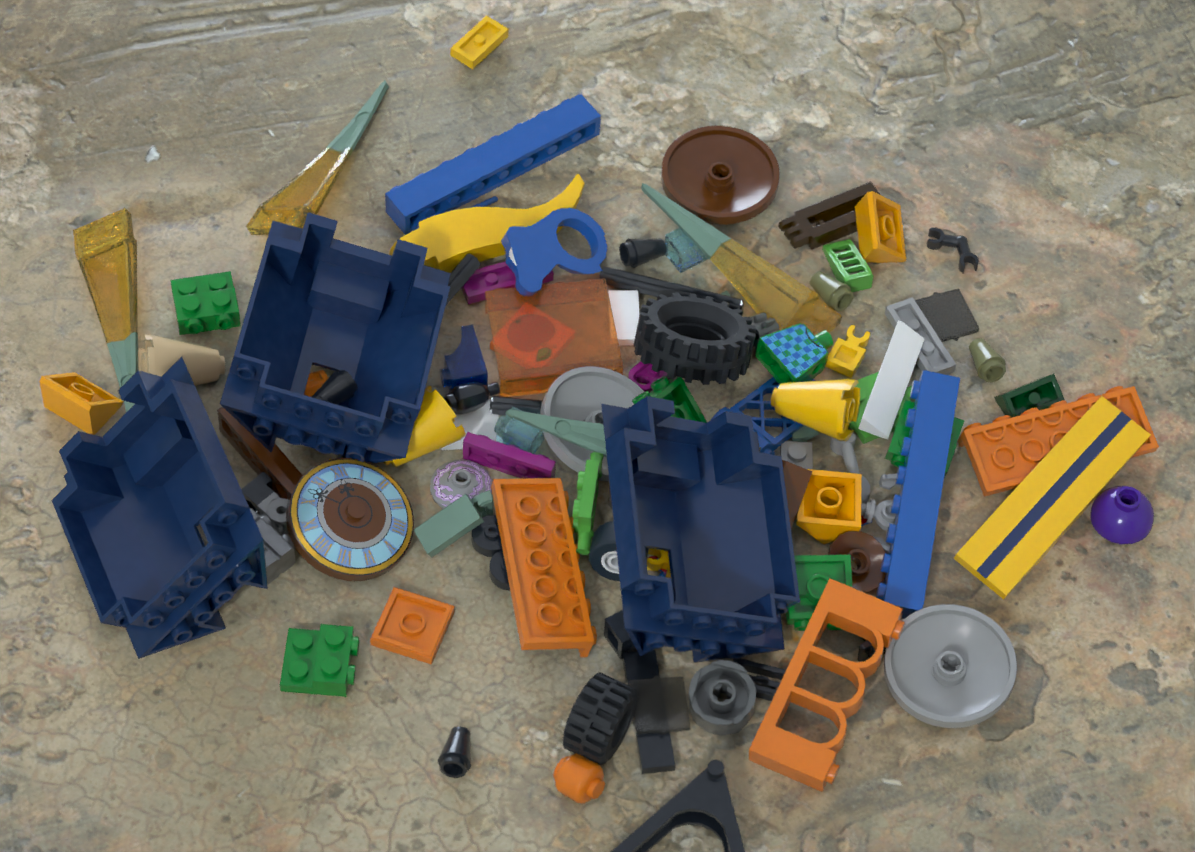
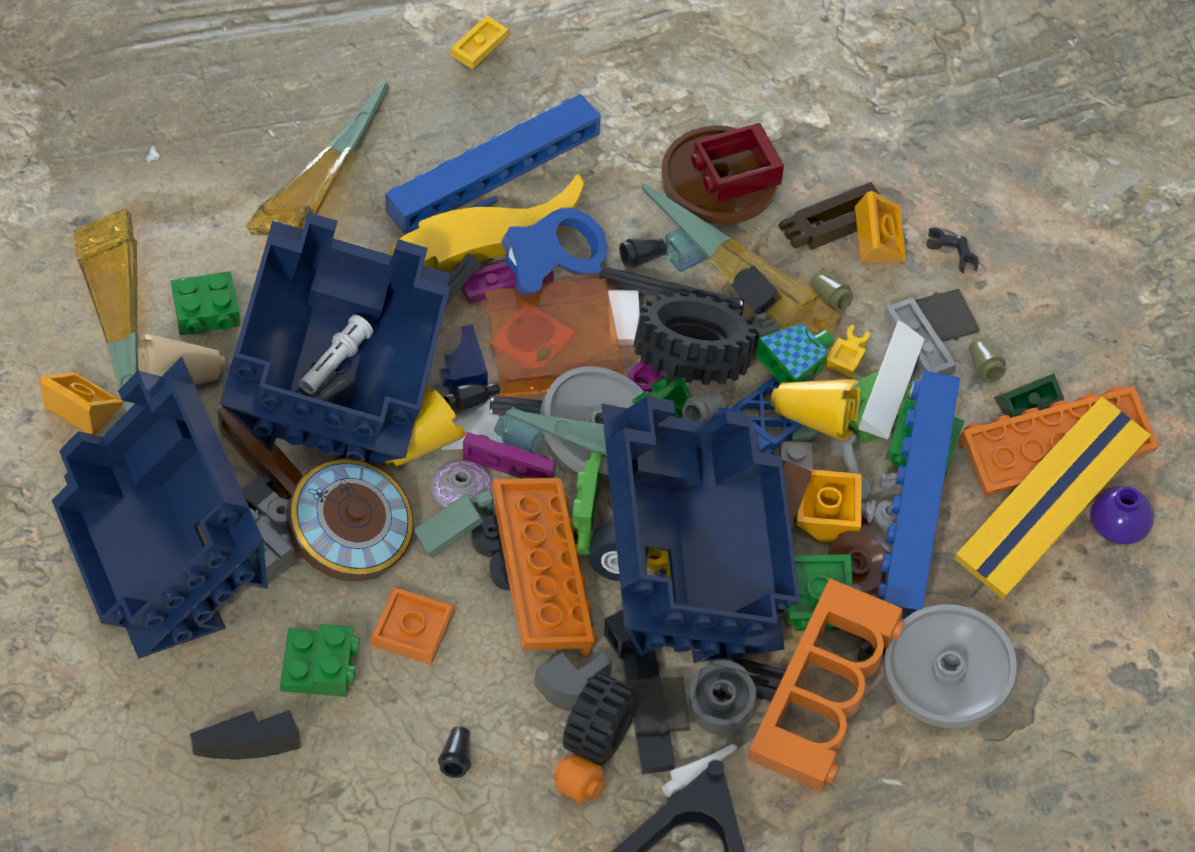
(247, 737): none -> black slope
(343, 346): none -> white pin
(562, 682): none -> dark grey brick
(684, 775): none -> white piece
(702, 407): none -> light grey cone
(730, 143): none -> dark red window
(755, 290): none -> black brick
(858, 281): bright green slope -> none

